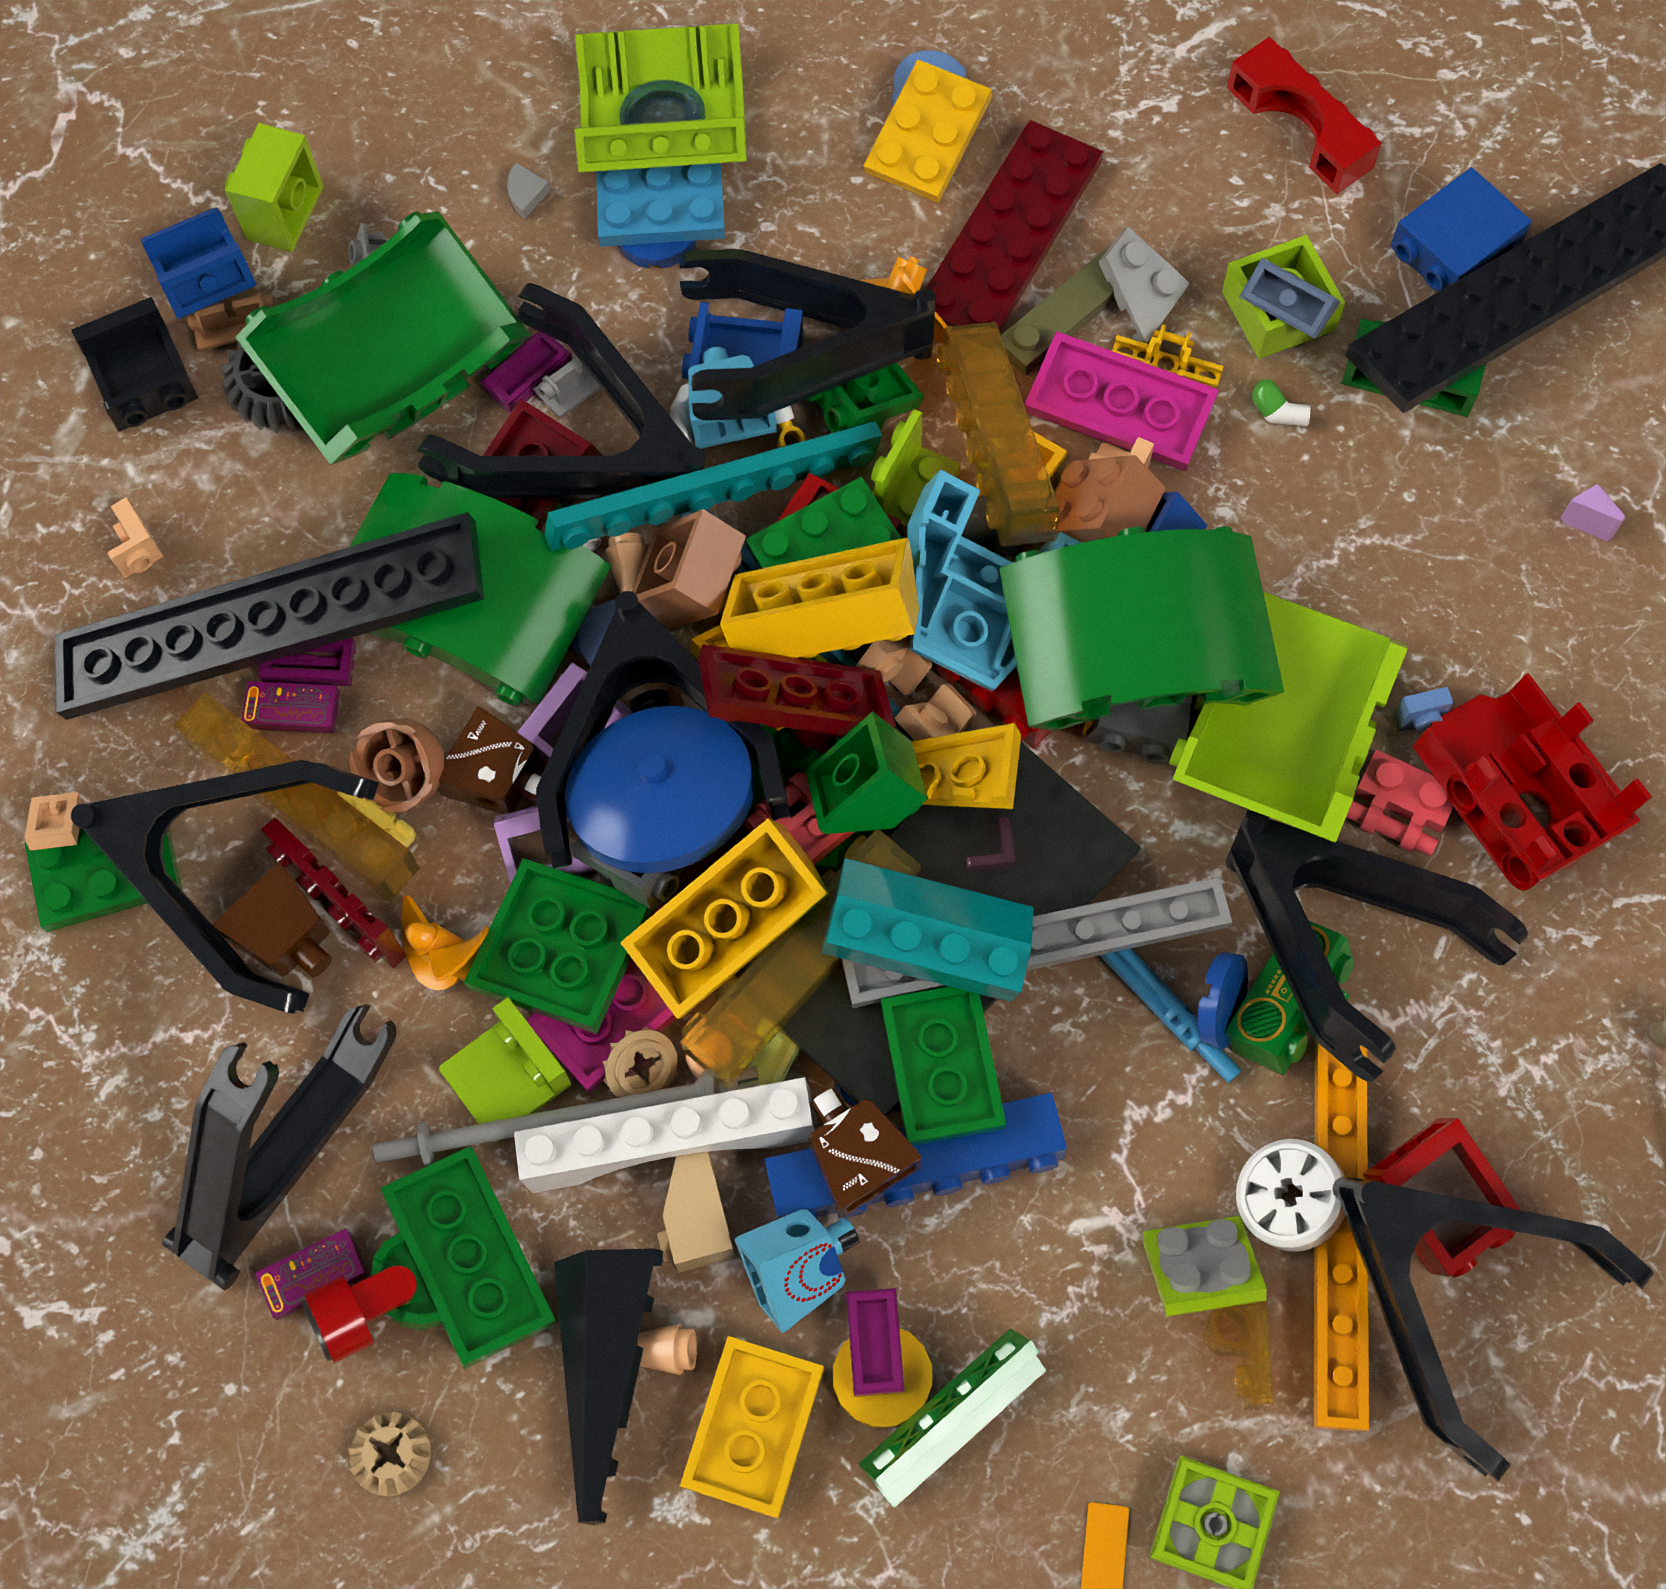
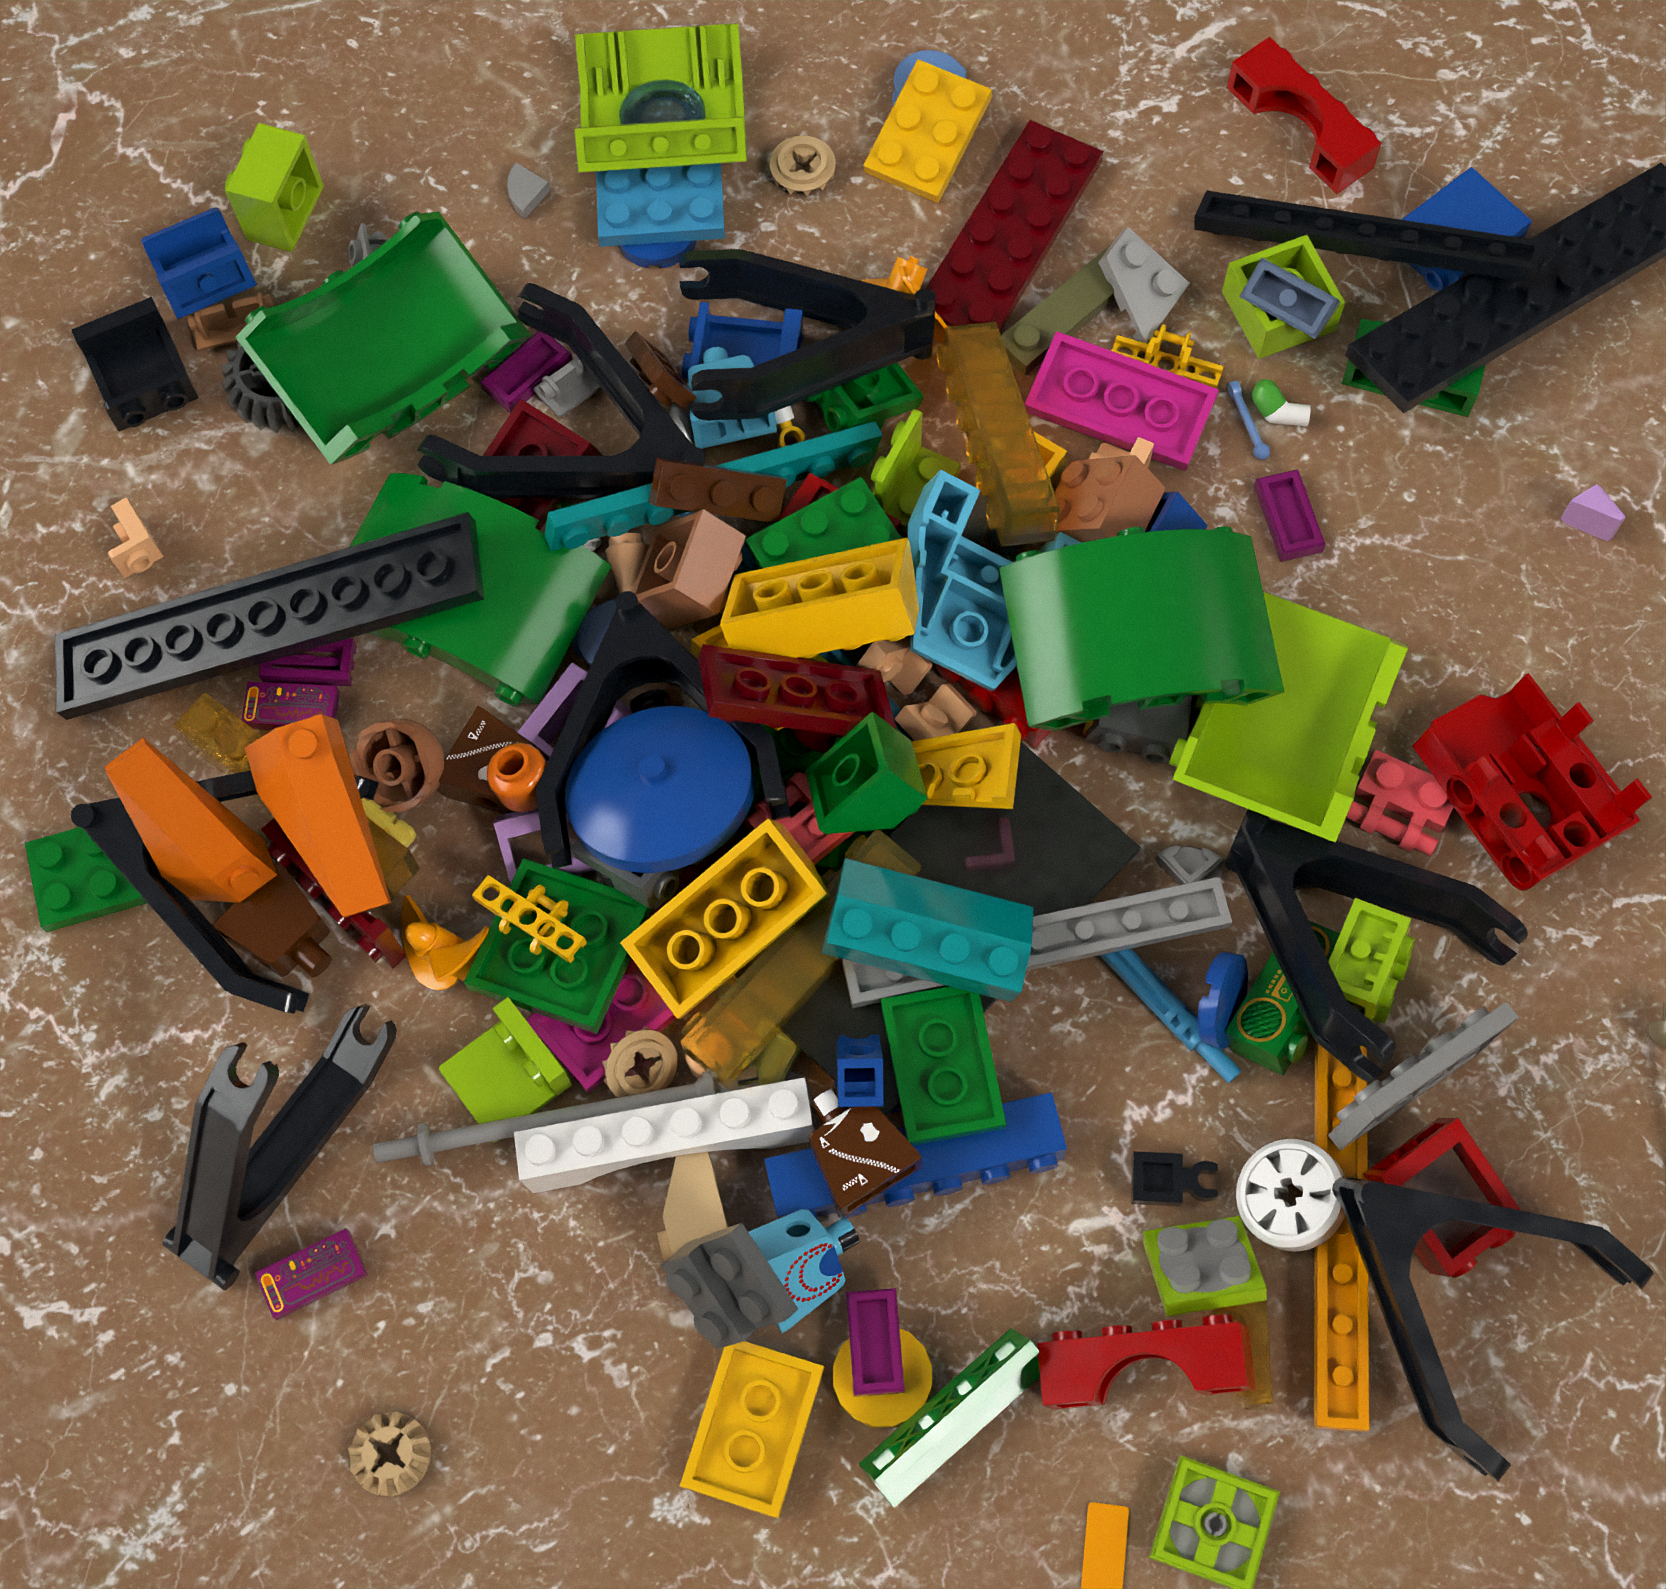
(50, 821): light nougat bracket -> none
(187, 830): none -> orange wedge
(315, 799): none -> orange wedge
(444, 1267): green plate -> none
(515, 776): none -> orange head
(550, 931): none -> yellow piece
(600, 1322): black wedge -> none
(659, 372): none -> reddish brown plate
(669, 1349): light nougat cone -> none
(717, 490): none -> reddish brown plate
(727, 1286): none -> dark grey plate
(803, 150): none -> tan gear
(860, 1072): none -> blue leg
(1081, 1369): none -> red arch
(1163, 1180): none -> black plate
(1188, 863): none -> light grey tile
(1261, 450): none -> medium blue hinge
(1289, 515): none -> magenta tile
(1372, 236): none -> black plate
(1372, 957): none -> lime bracket
(1419, 1074): none -> light grey plate
(1422, 709): medium blue plate -> none

